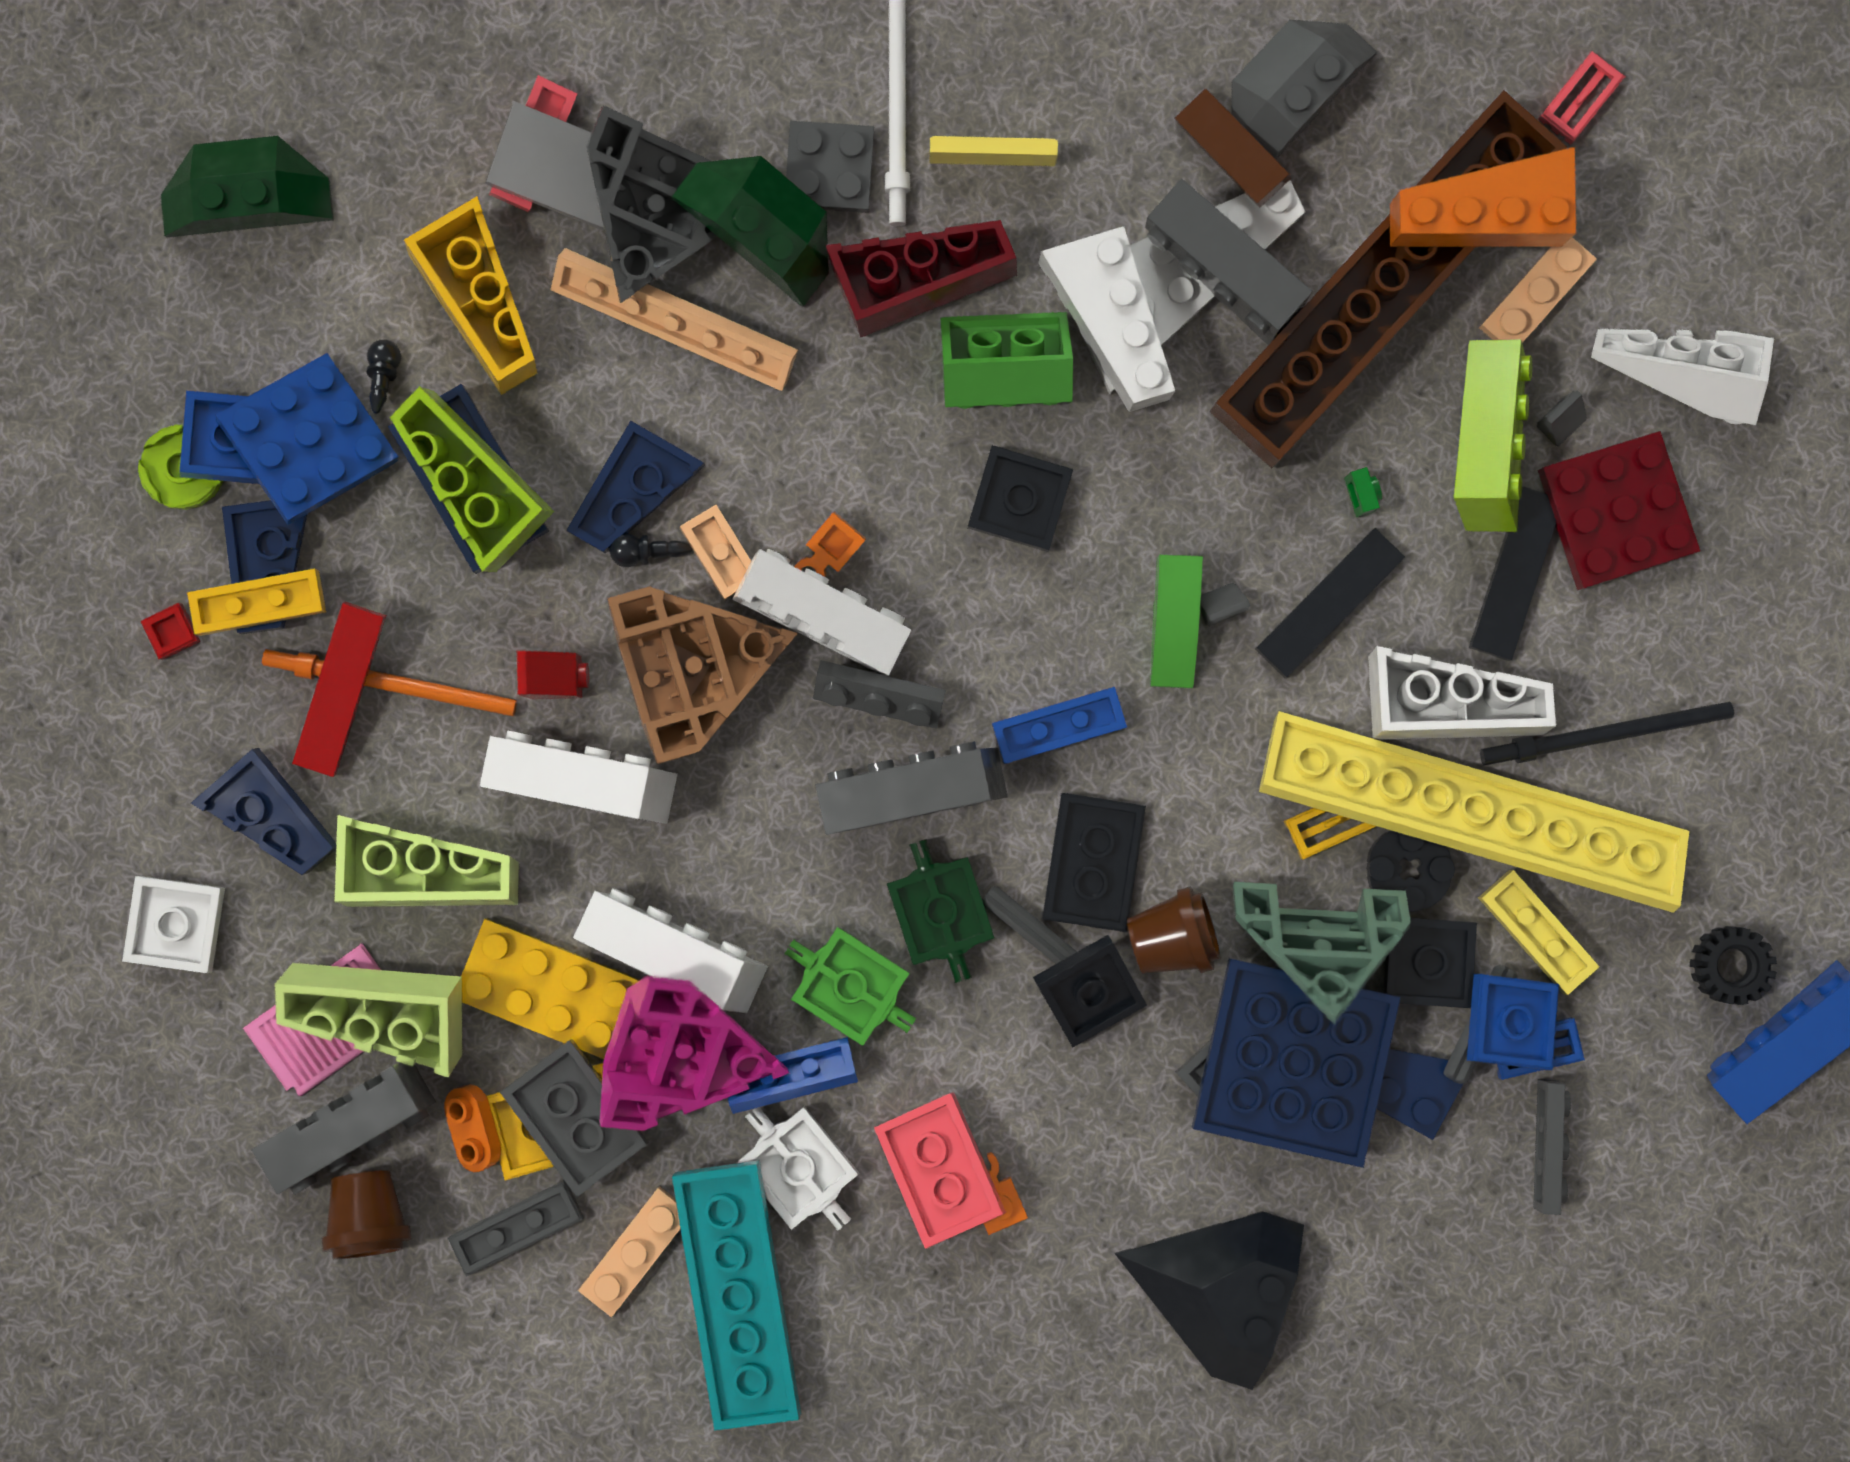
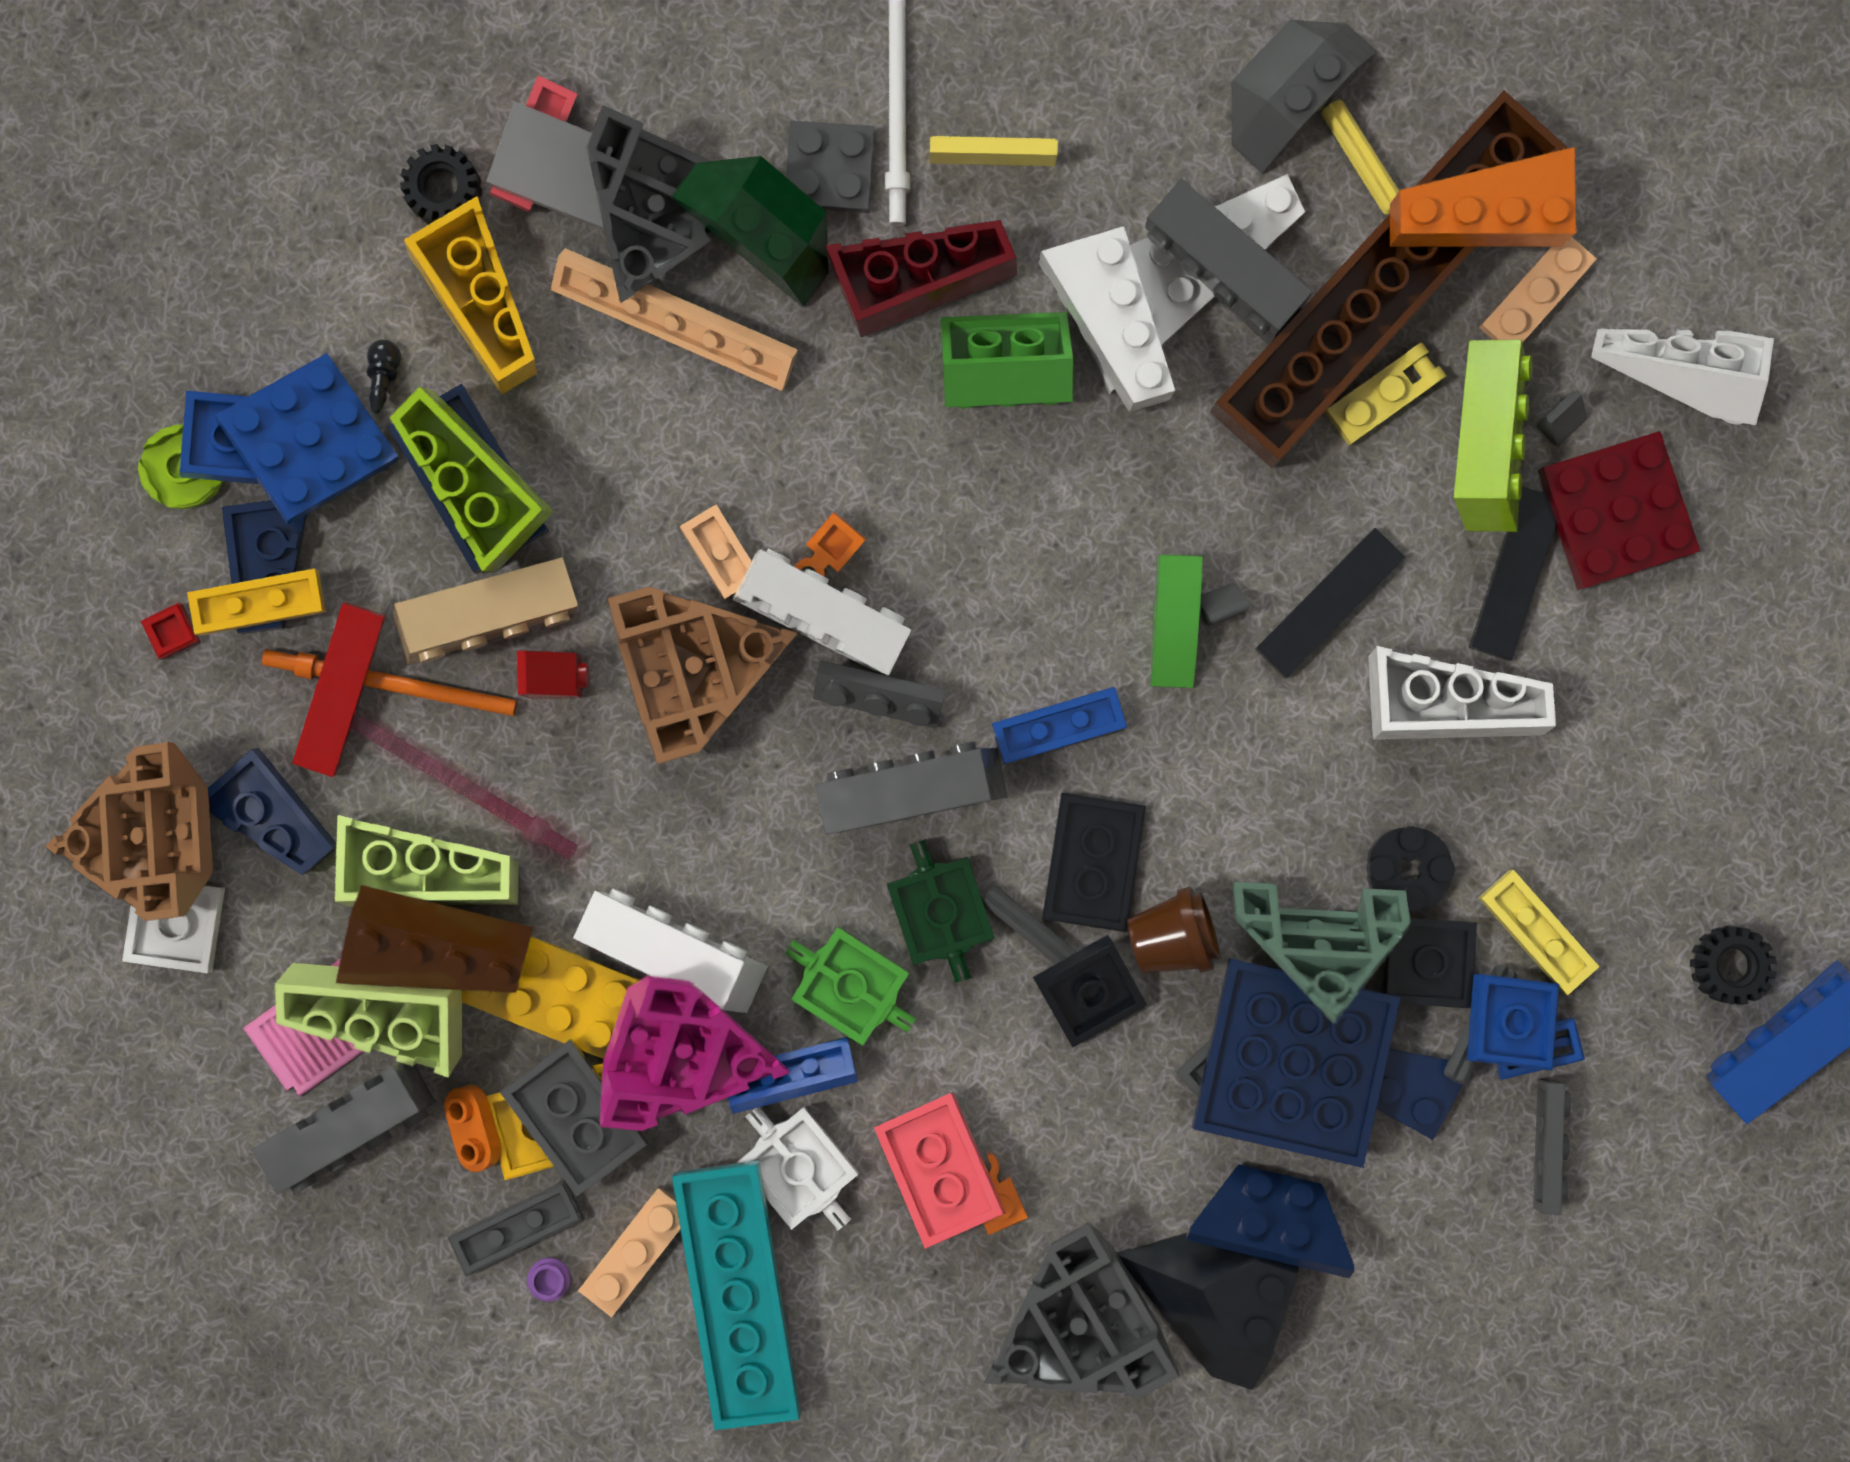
(145, 833): none -> medium nougat wedge
(244, 188): dark green wedge -> none
(364, 1216): reddish brown piece -> none
(427, 165): none -> black tyre
(429, 945): none -> reddish brown wedge
(484, 610): none -> tan wedge
(534, 829): none -> clear pink bar
(548, 1279): none -> medium lavender plate
(577, 778): white wedge -> none
(629, 550): black bar -> none
(631, 486): dark blue wing -> none
(1020, 498): black plate -> none
(1084, 1326): none -> dark grey wedge
(1232, 148): reddish brown tile -> none
(1274, 1220): none -> dark blue wing
(1299, 837): yellow tile -> none
(1360, 154): none -> light yellow axle
(1363, 491): green plate -> none
(1383, 394): none -> light yellow plate
(1476, 812): light yellow plate -> none
(1527, 749): black bar -> none
(1560, 125): coral tile -> none

